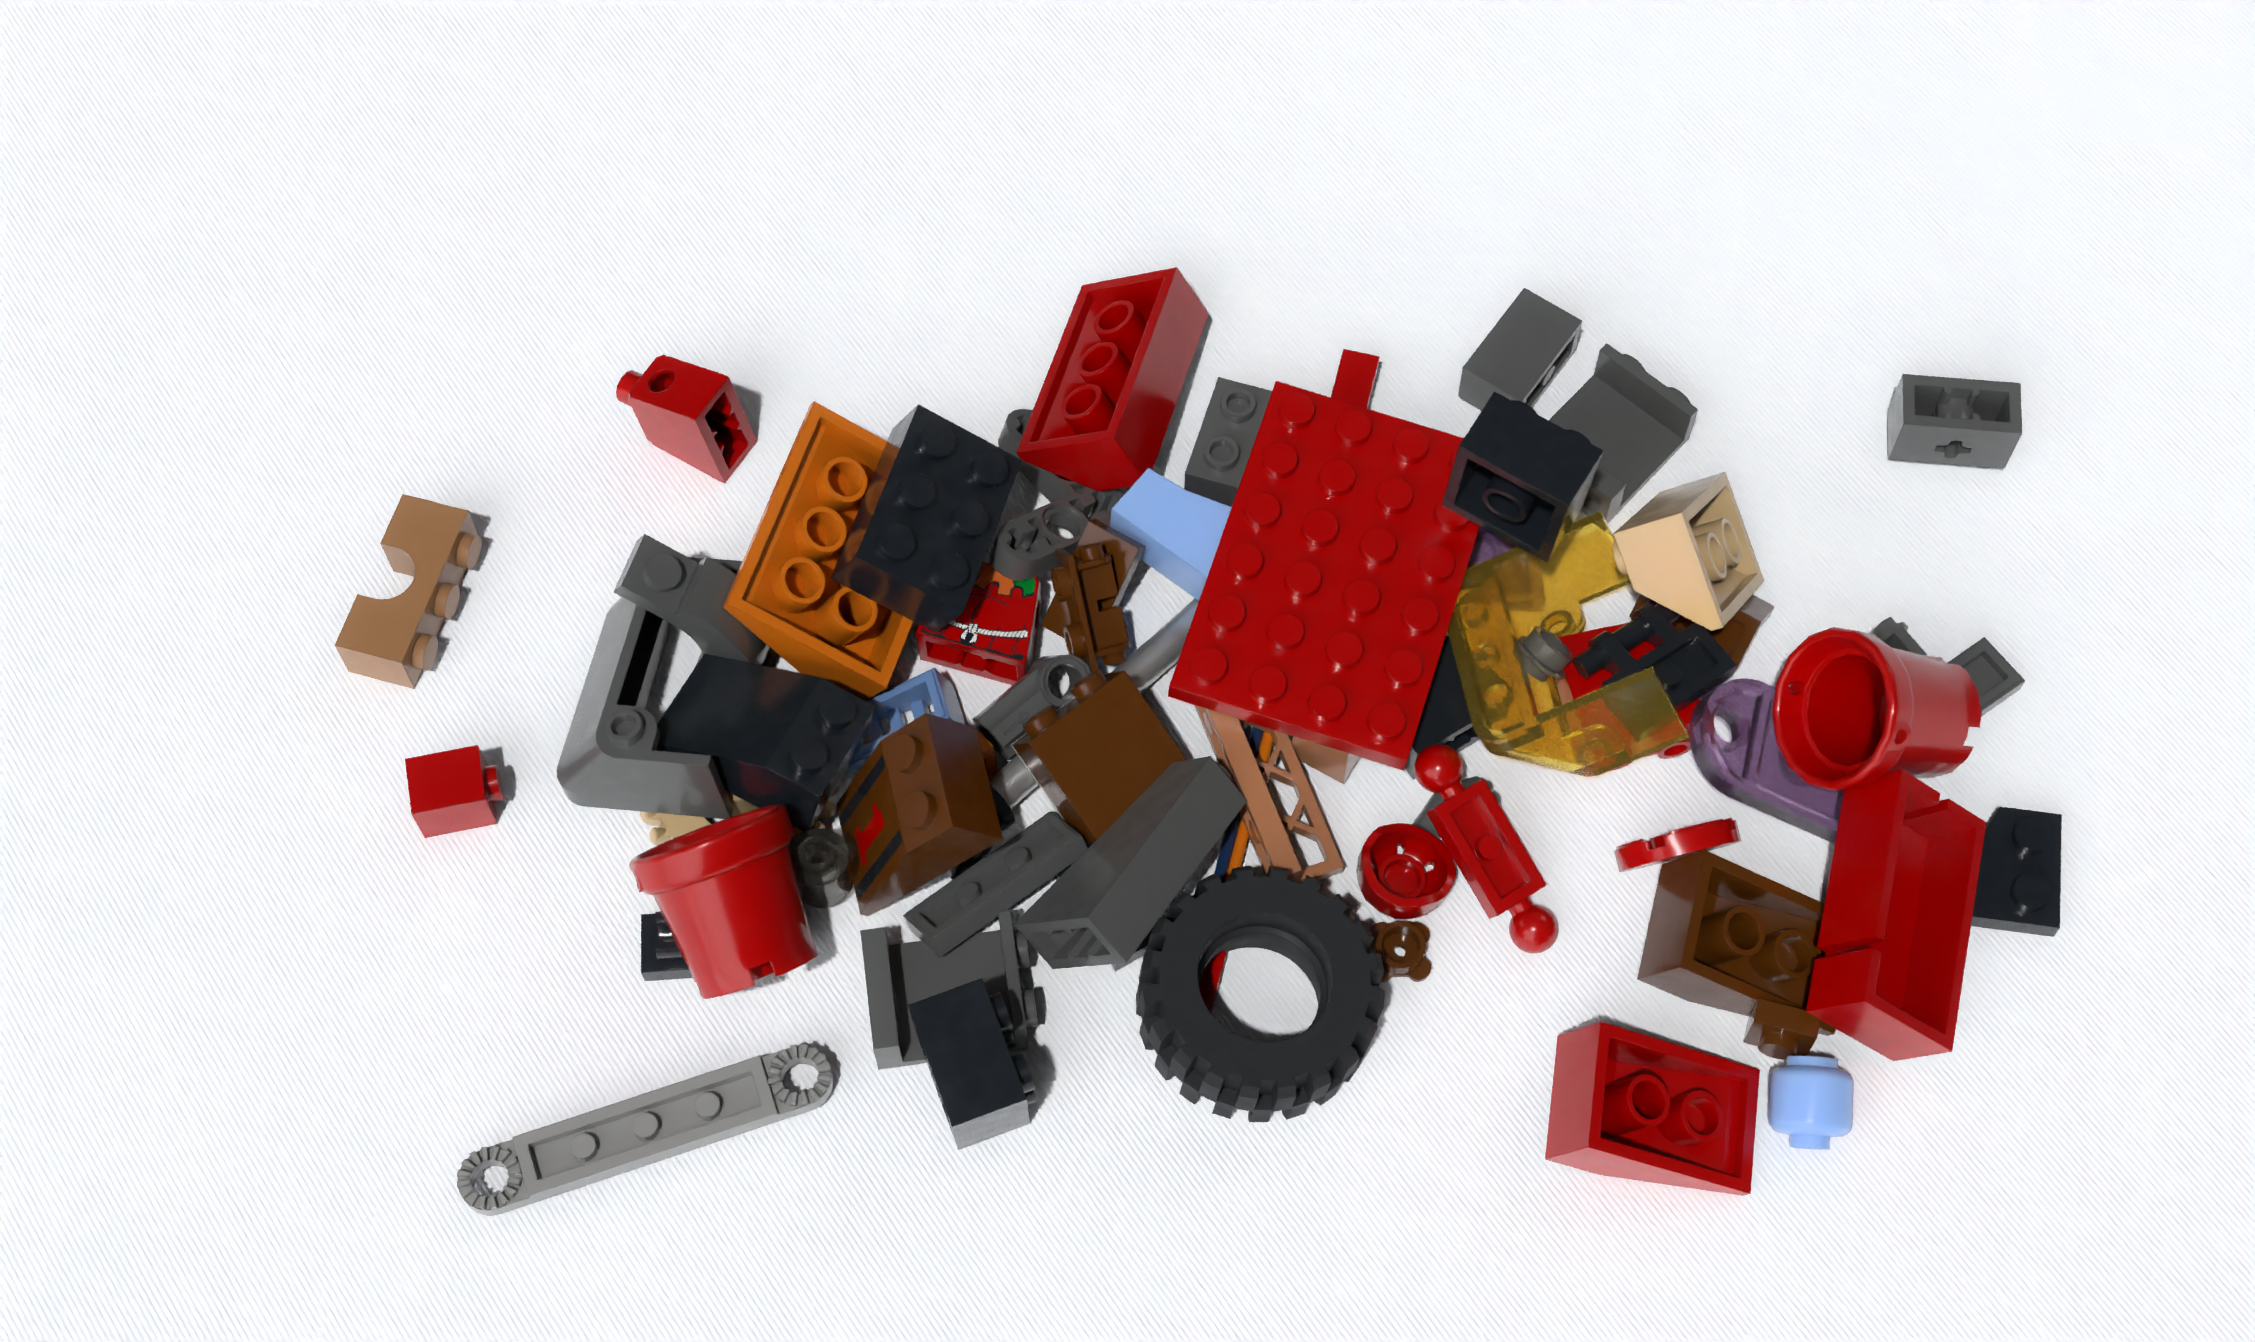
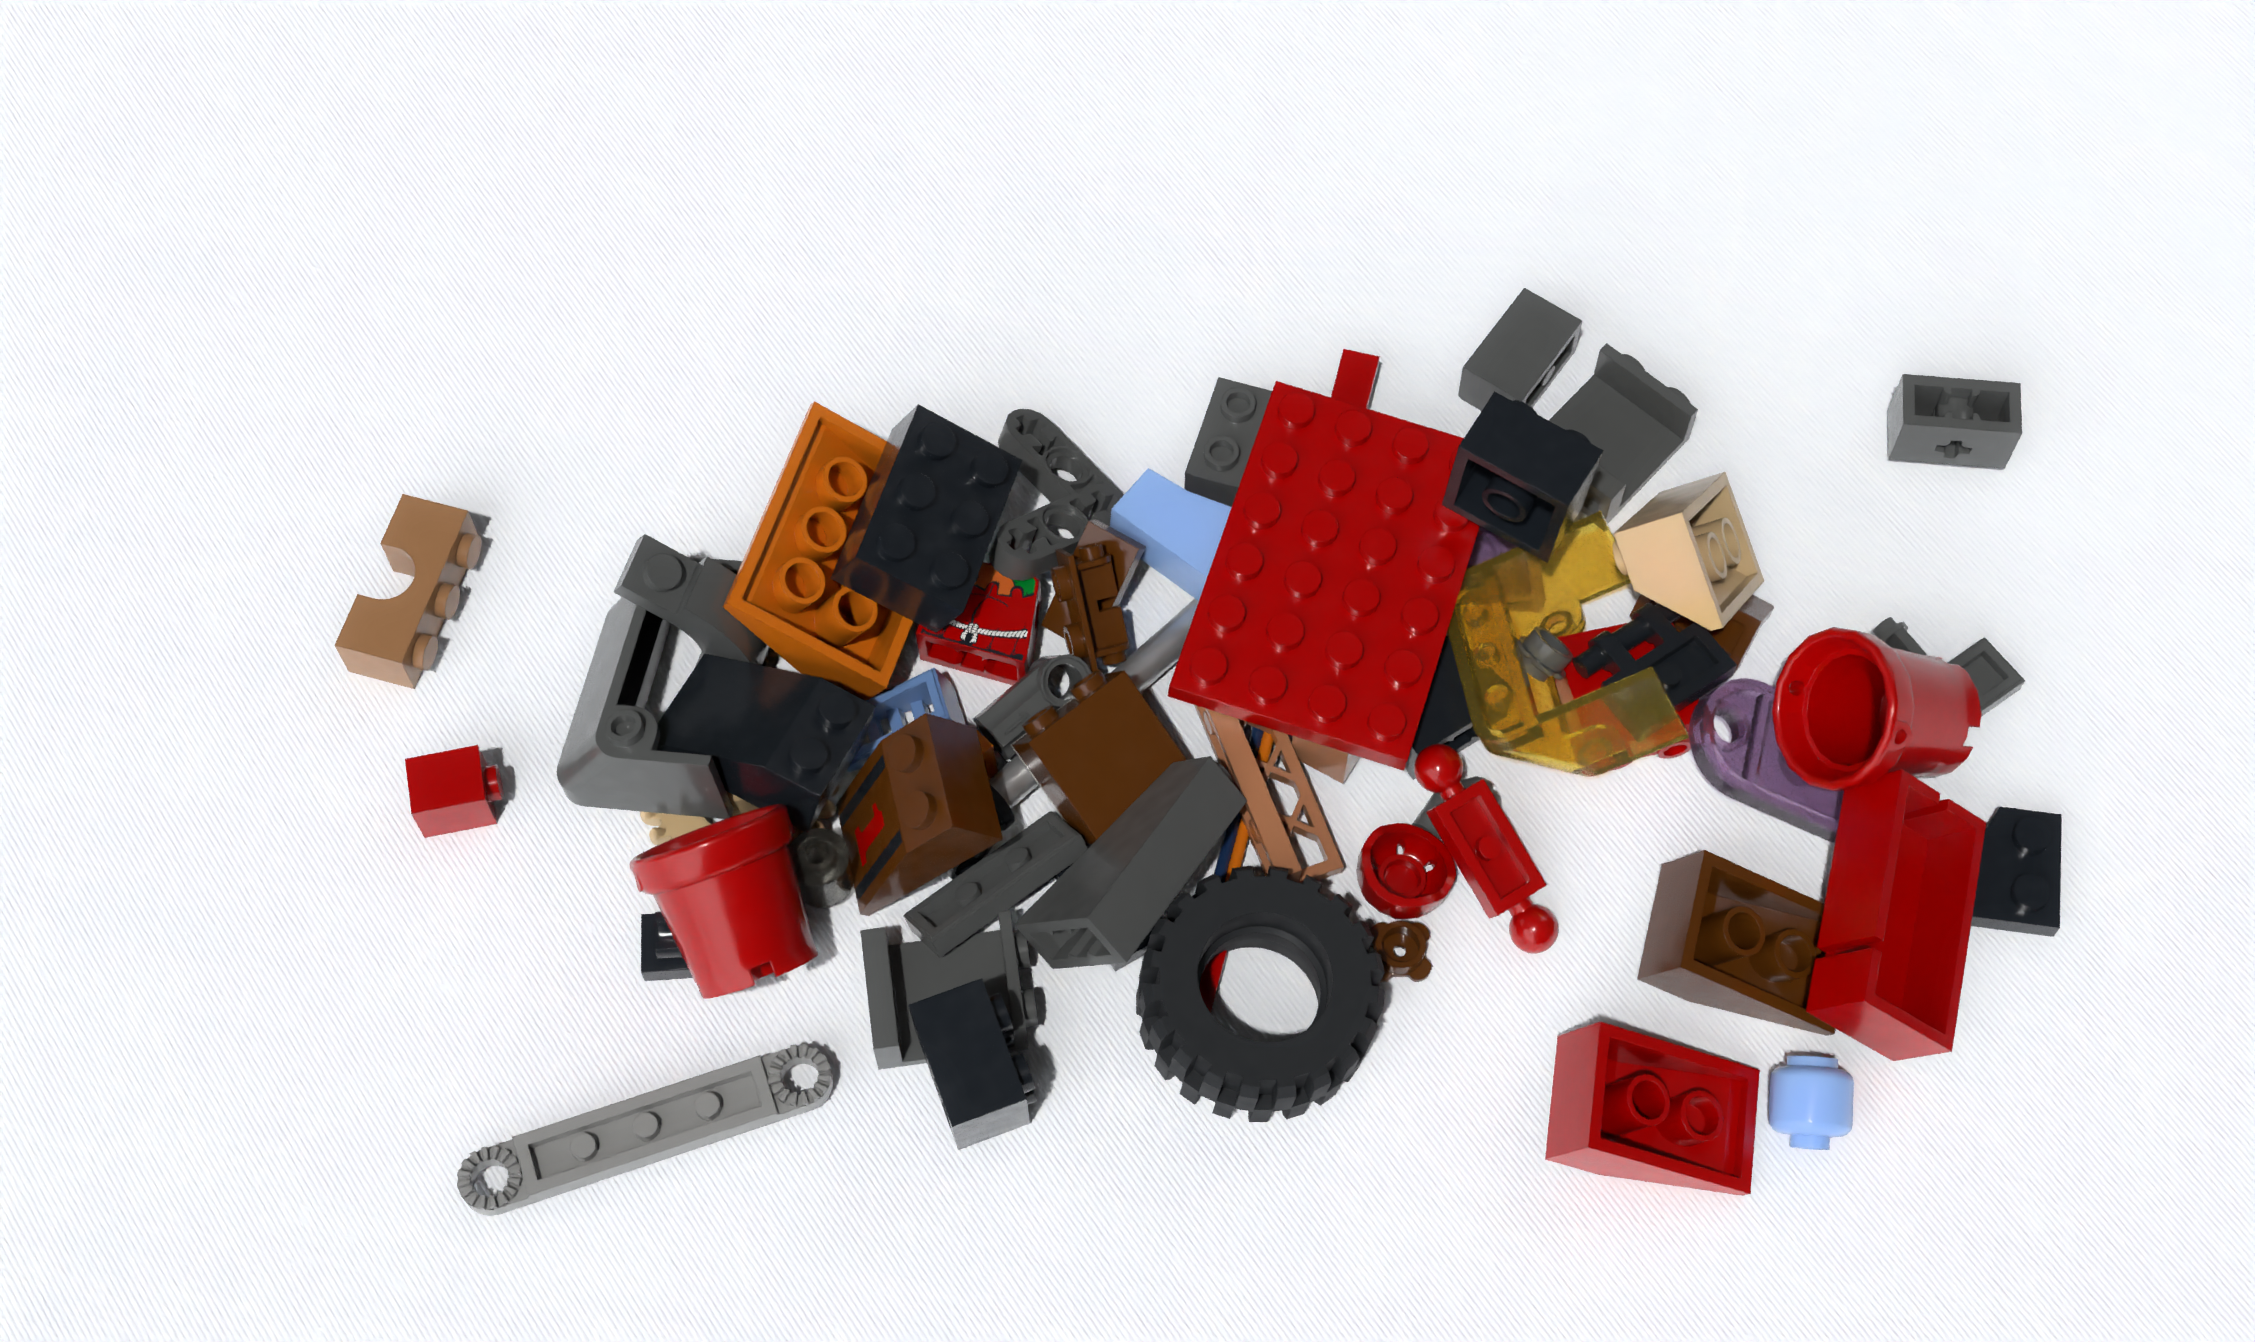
(690, 414): red torso -> none
(1115, 380): red slope -> none
(1677, 844): red tile -> none
(1781, 1030): reddish brown plate -> none

